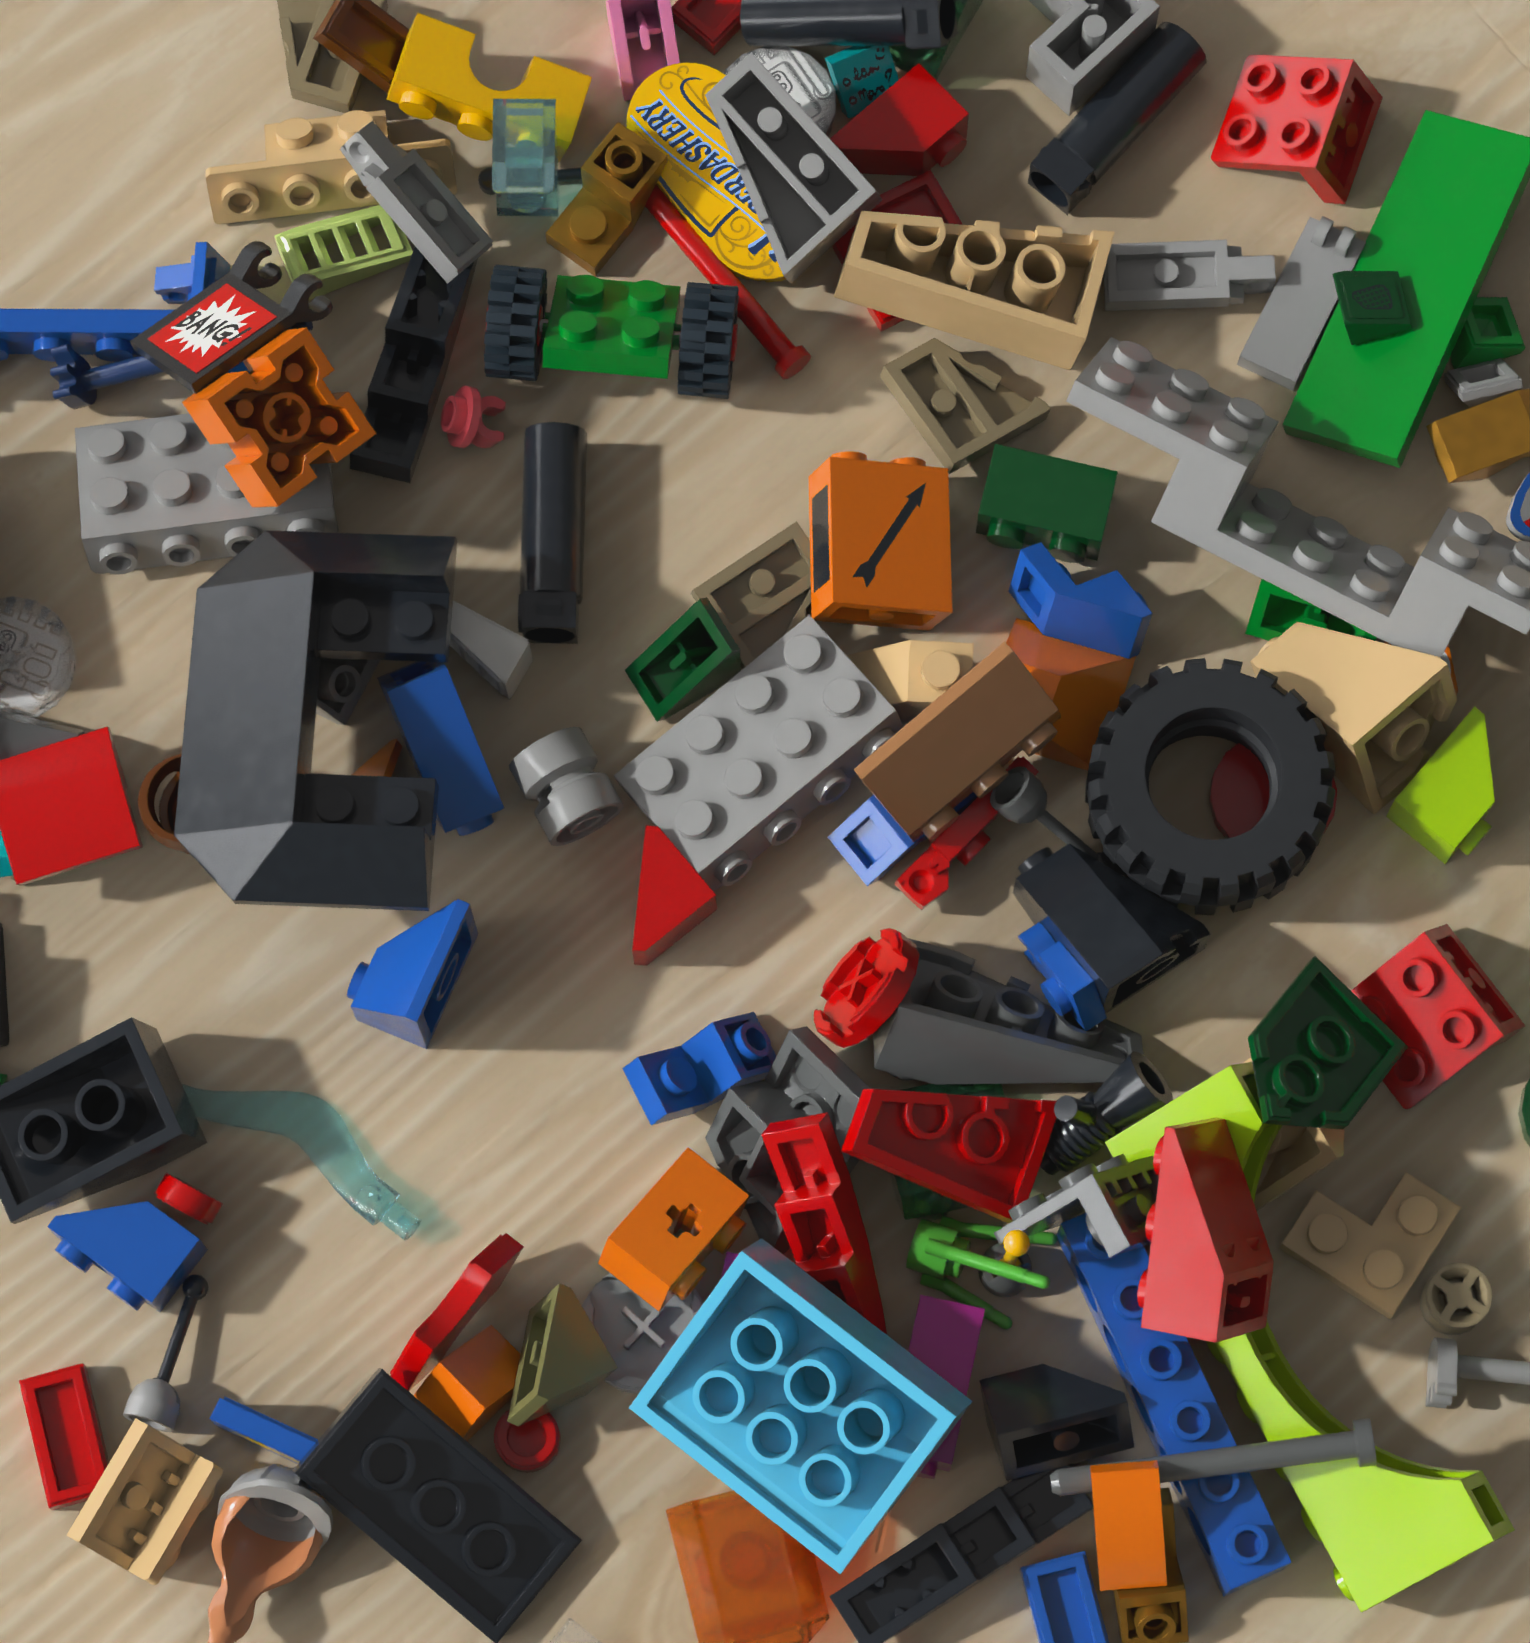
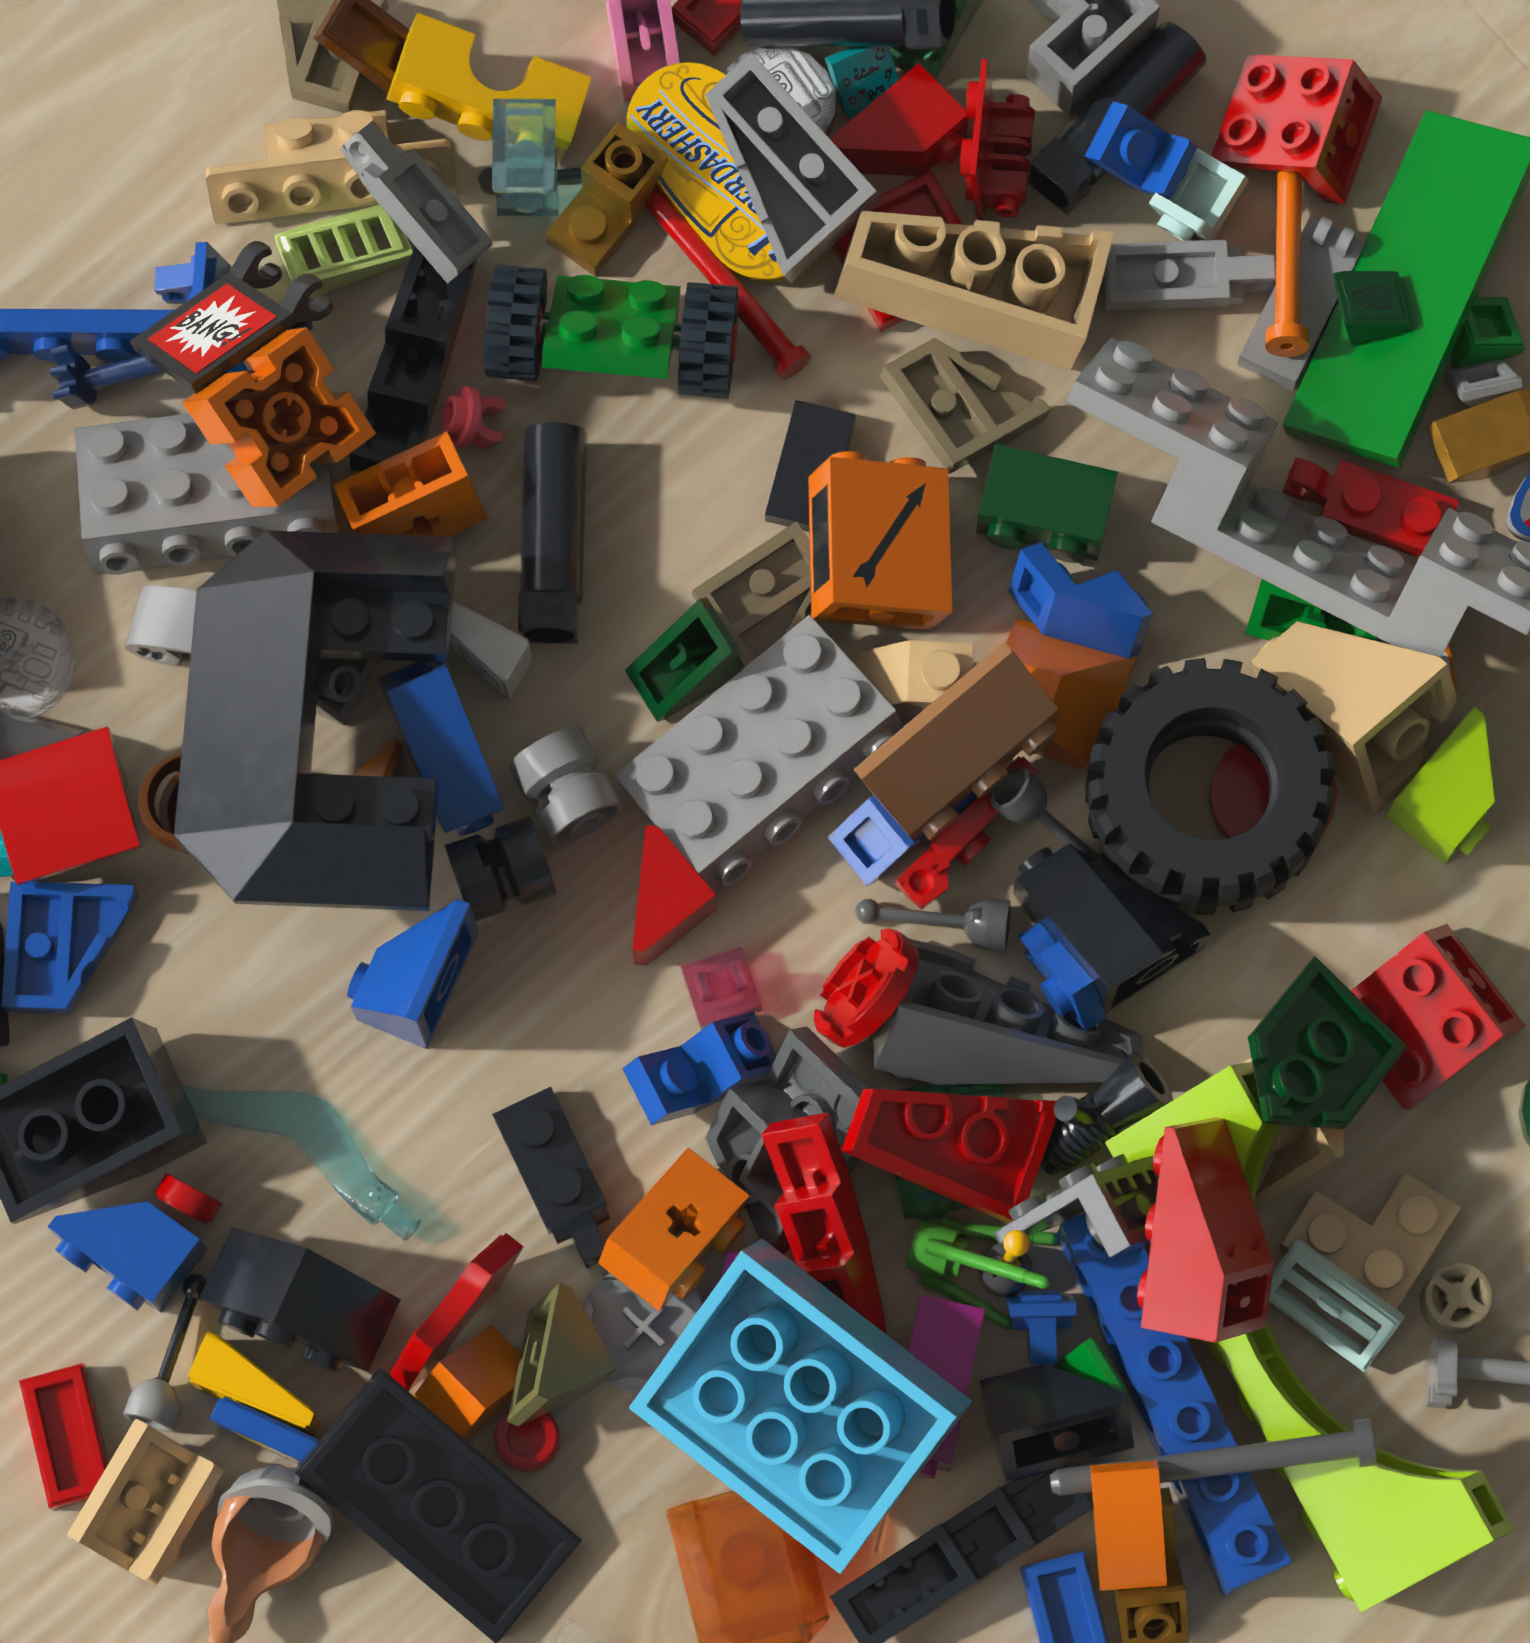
(58, 941): none -> blue wing
(162, 624): none -> light grey panel
(228, 1373): none -> yellow slope
(299, 1298): none -> black brick
(413, 493): none -> orange brick
(501, 868): none -> black wheel
(555, 1172): none -> black hinge
(721, 987): none -> clear pink tile
(810, 440): none -> black tile
(984, 923): none -> dark grey hinge
(997, 149): none -> red hinge
(1041, 1315): none -> blue brick
(1092, 1364): none -> green slope
(1140, 152): none -> blue bracket
(1200, 199): none -> light aqua bracket
(1287, 335): none -> orange bar
(1345, 1286): none -> light aqua tile
(1371, 503): none -> red plate

